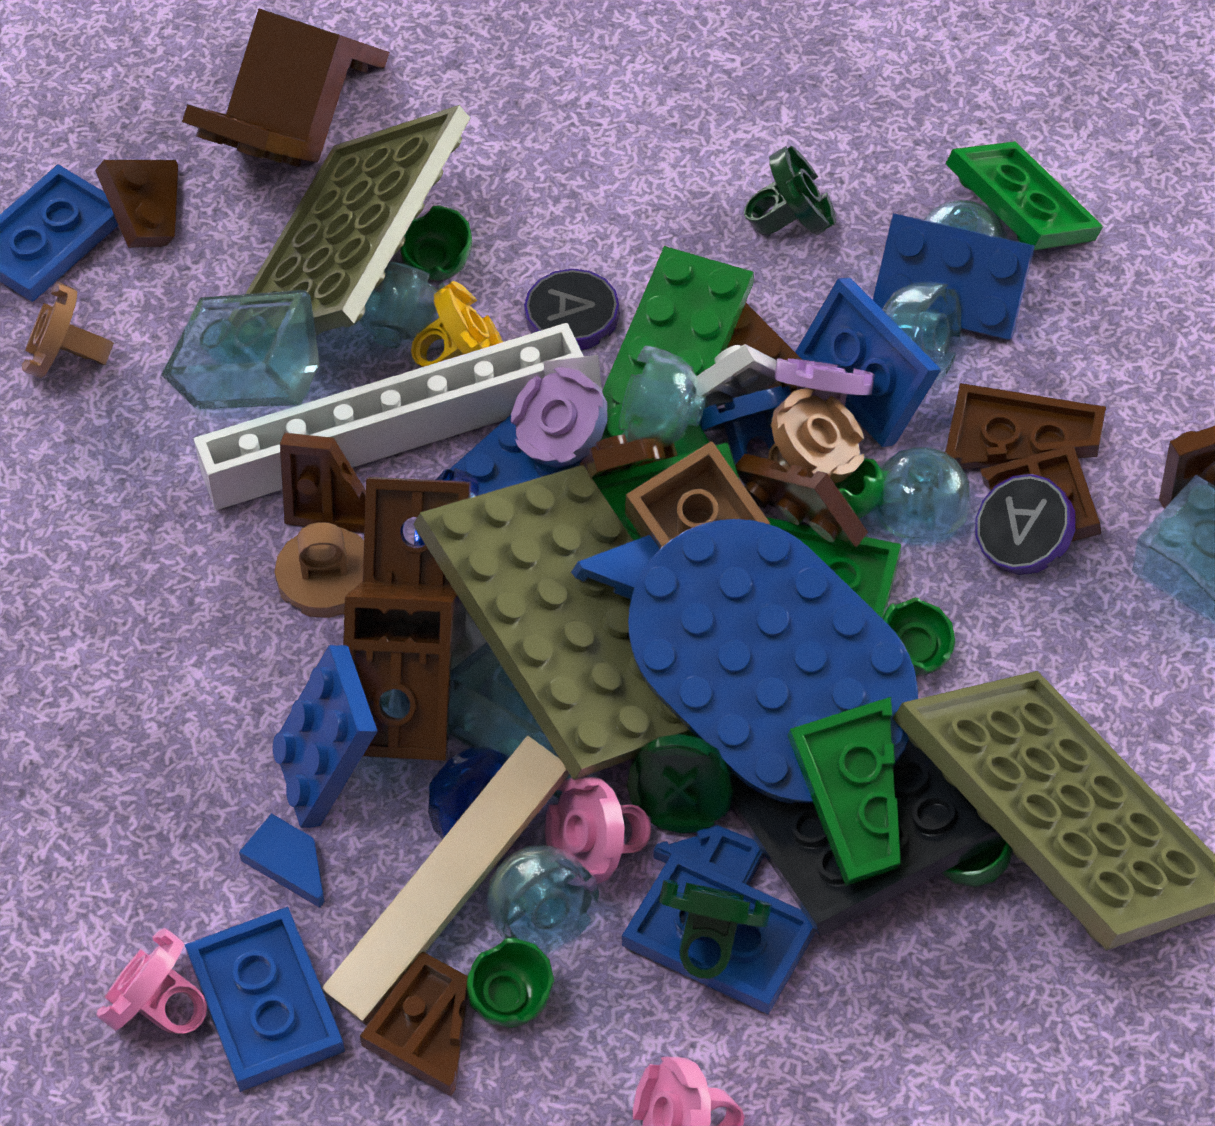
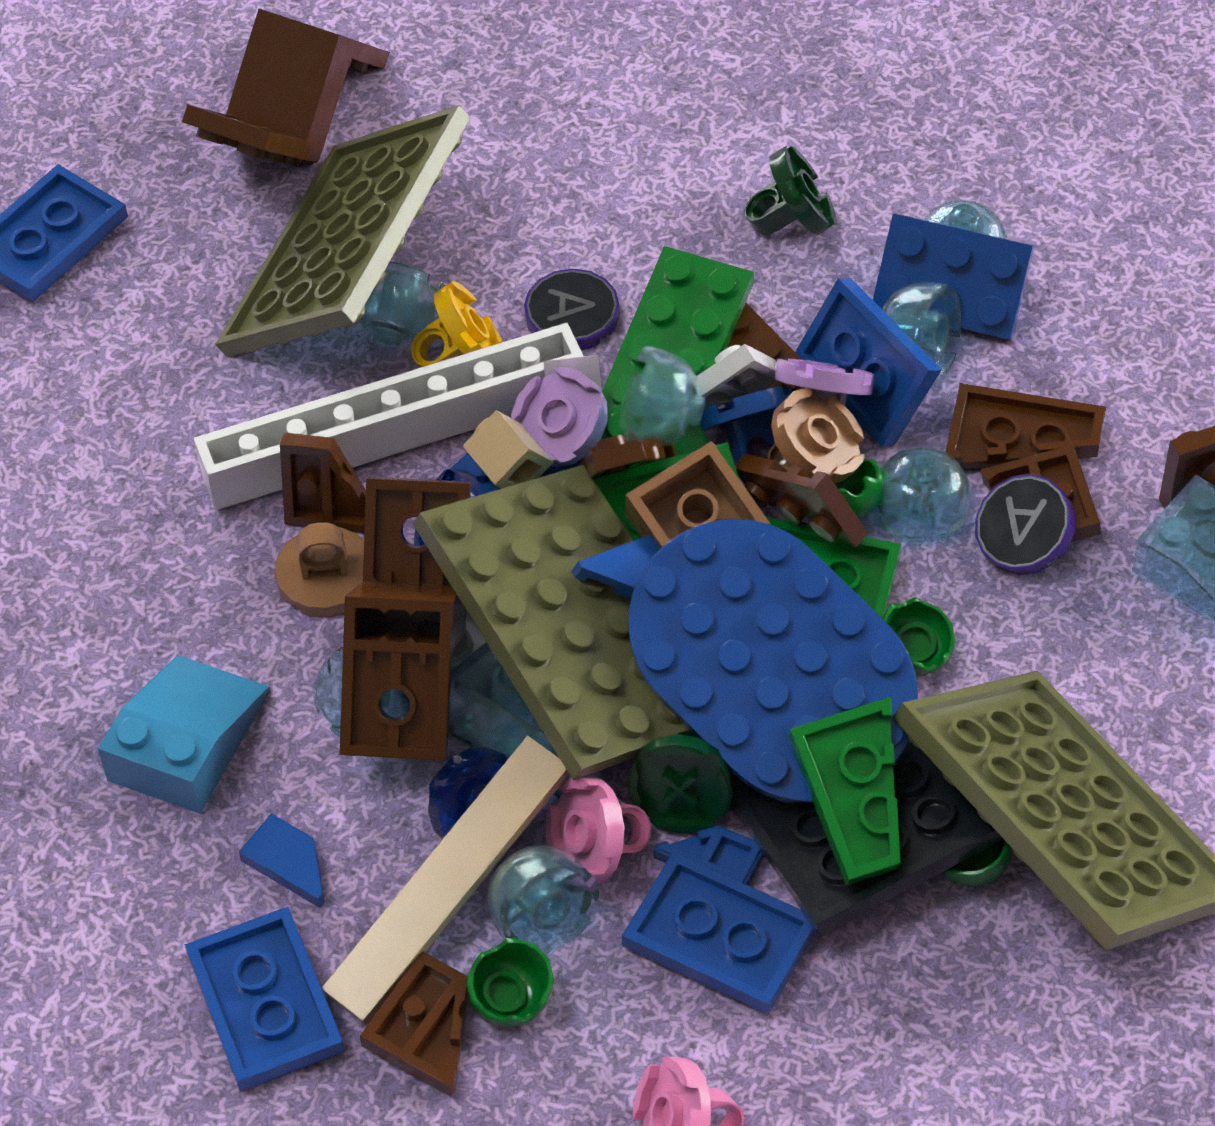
(54, 332): medium nougat tile -> none
(142, 199): reddish brown wing -> none
(147, 986): bright pink tile -> none
(181, 732): none -> dark azure slope
(246, 351): clear light blue slope -> none
(324, 736): blue plate -> none
(438, 243): green hair -> none
(506, 451): none -> tan brick
(712, 915): dark green tile -> none
(1023, 195): green plate -> none

